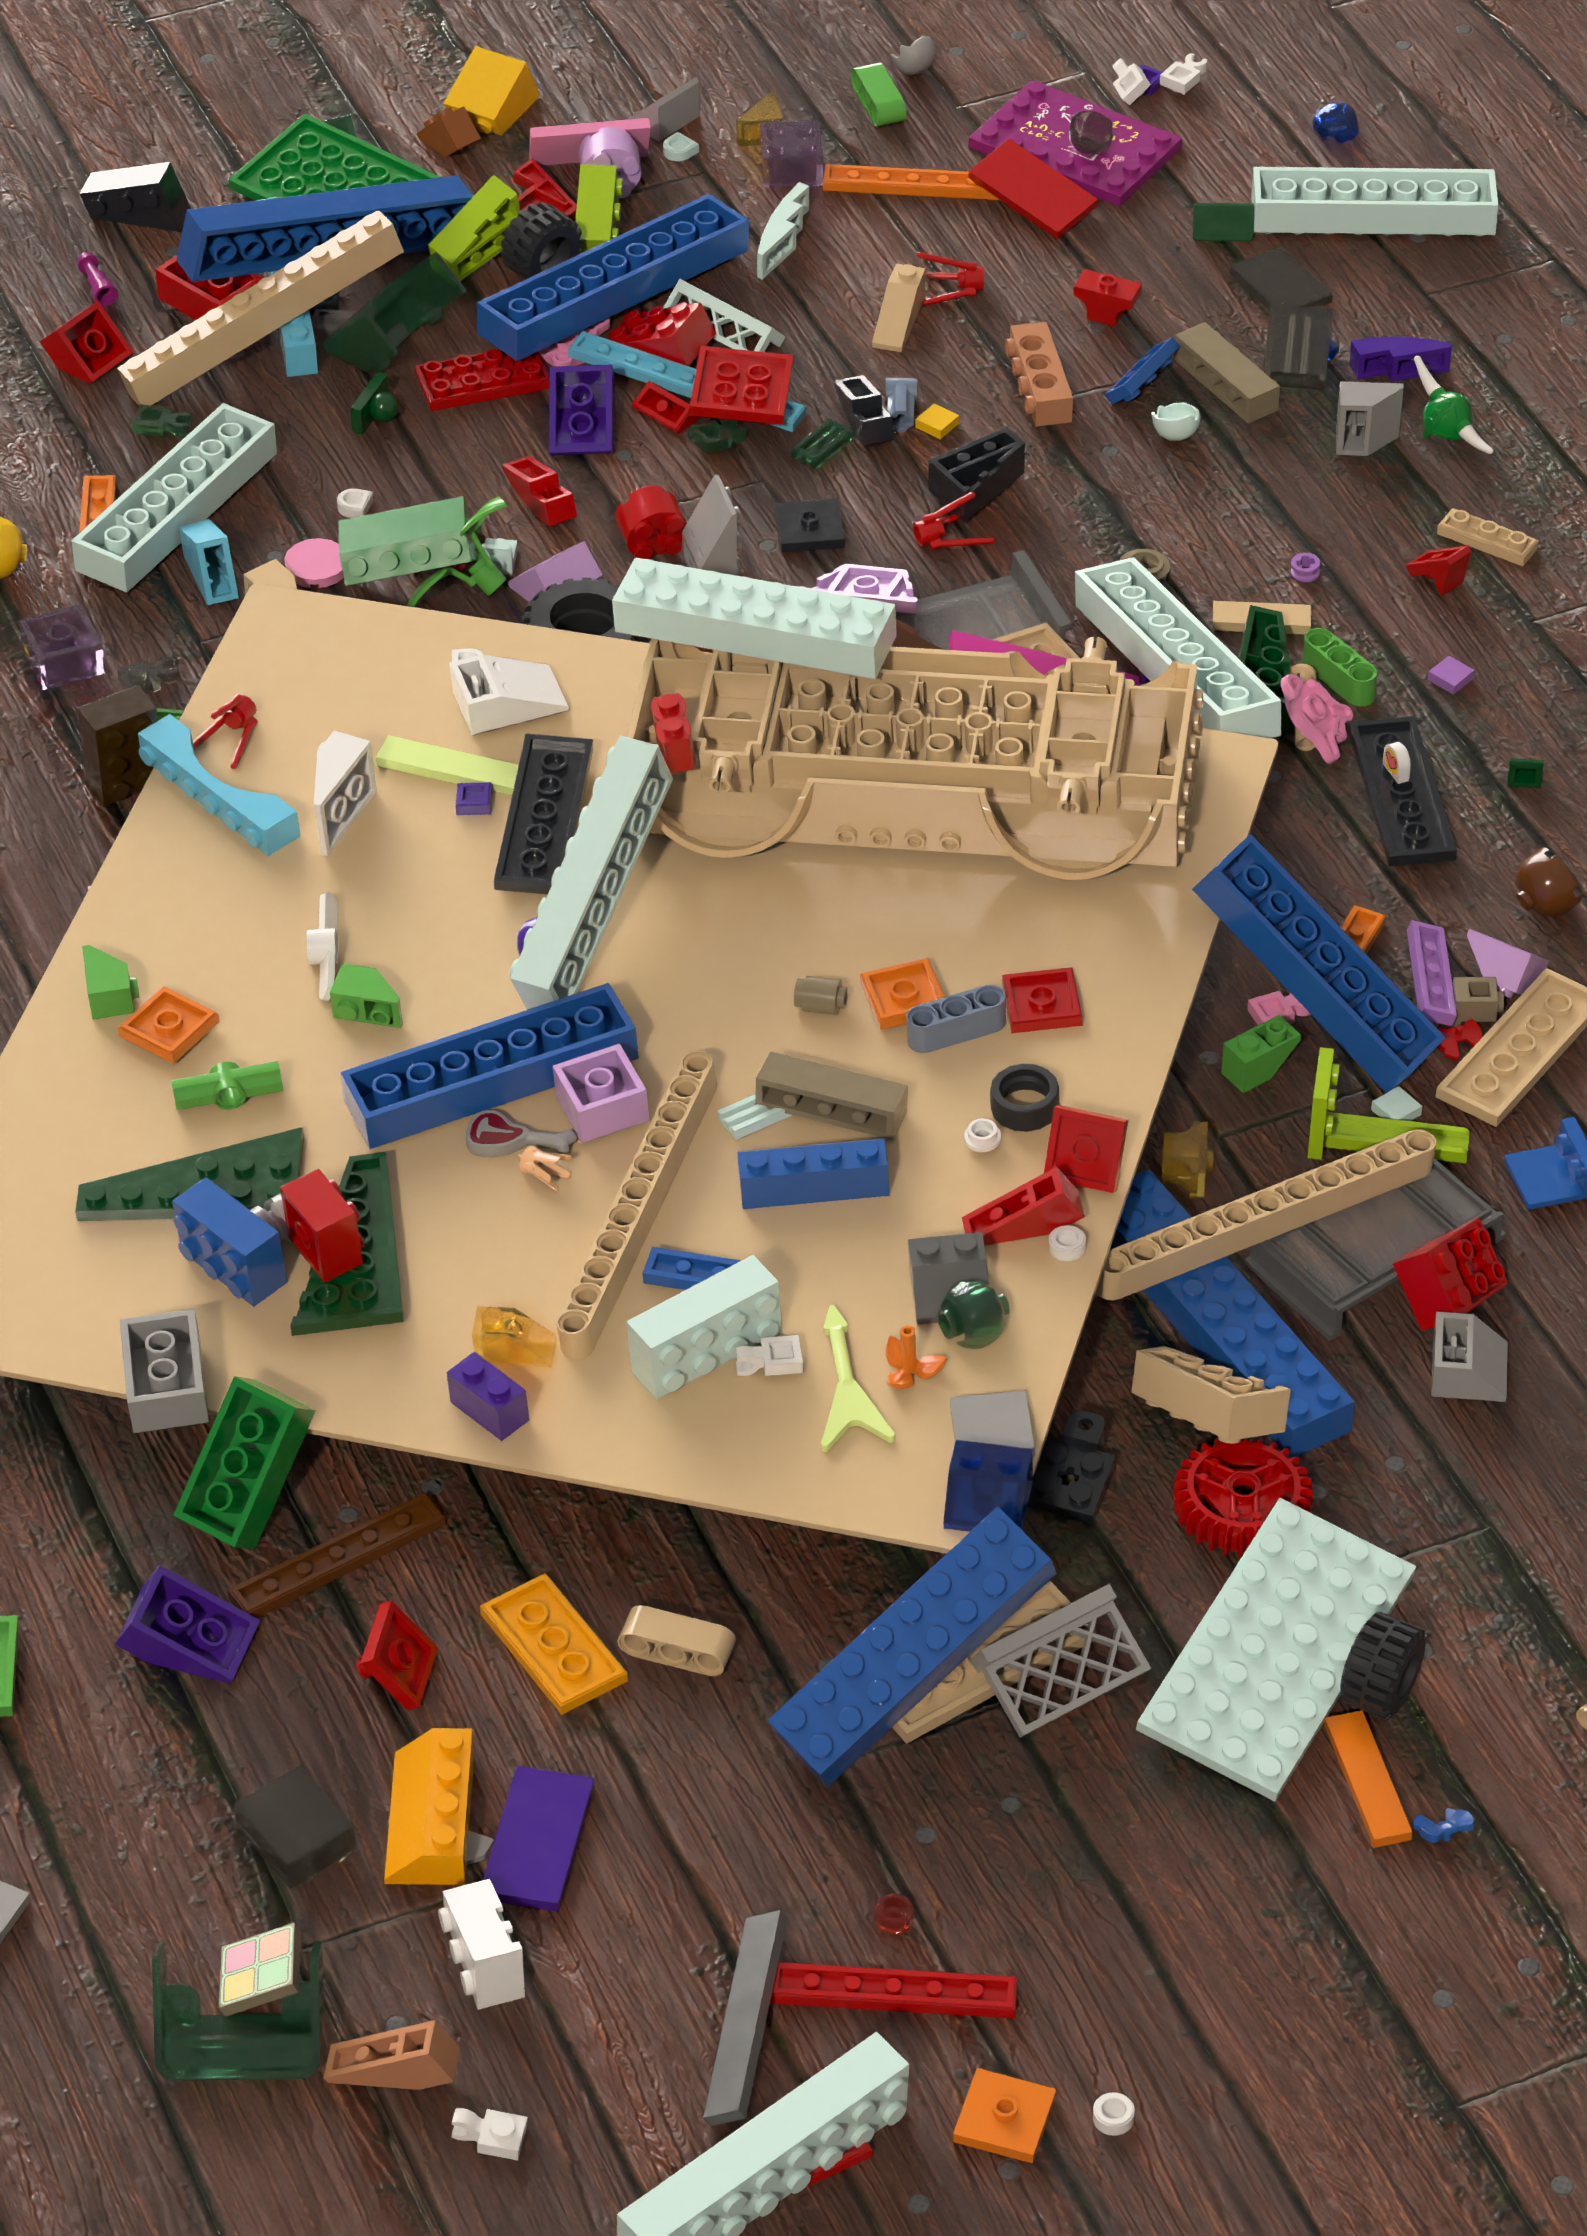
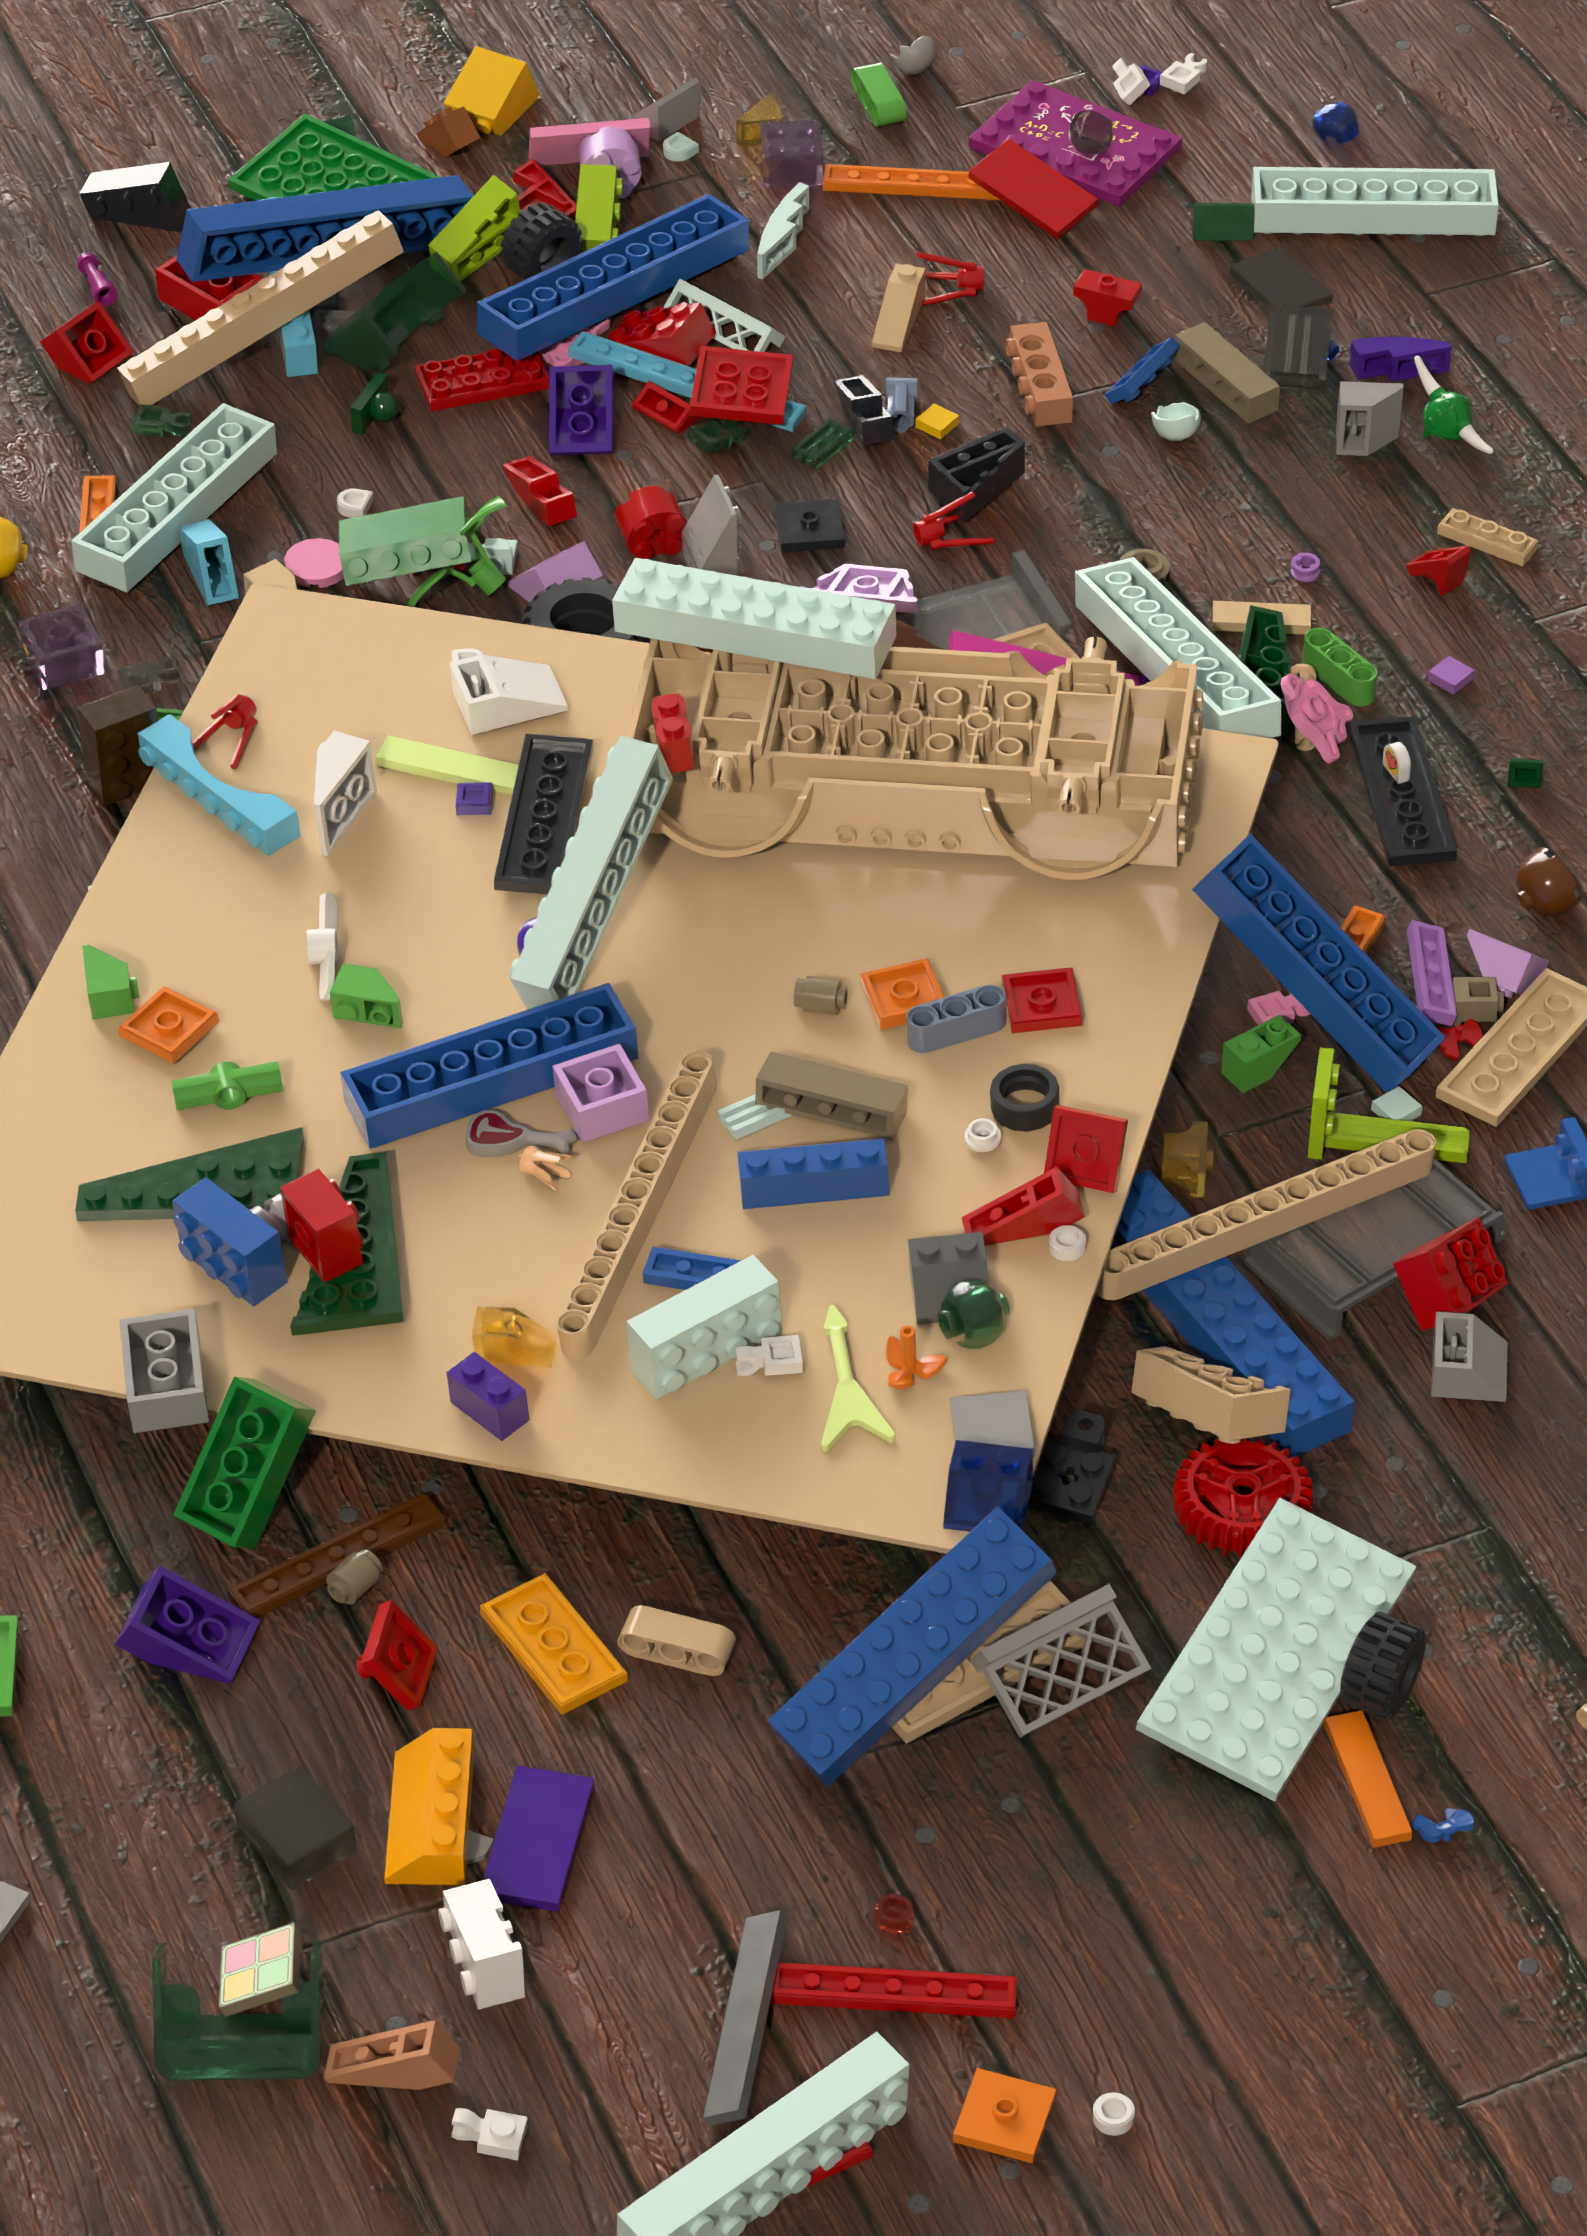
(354, 1576): none -> dark tan brick

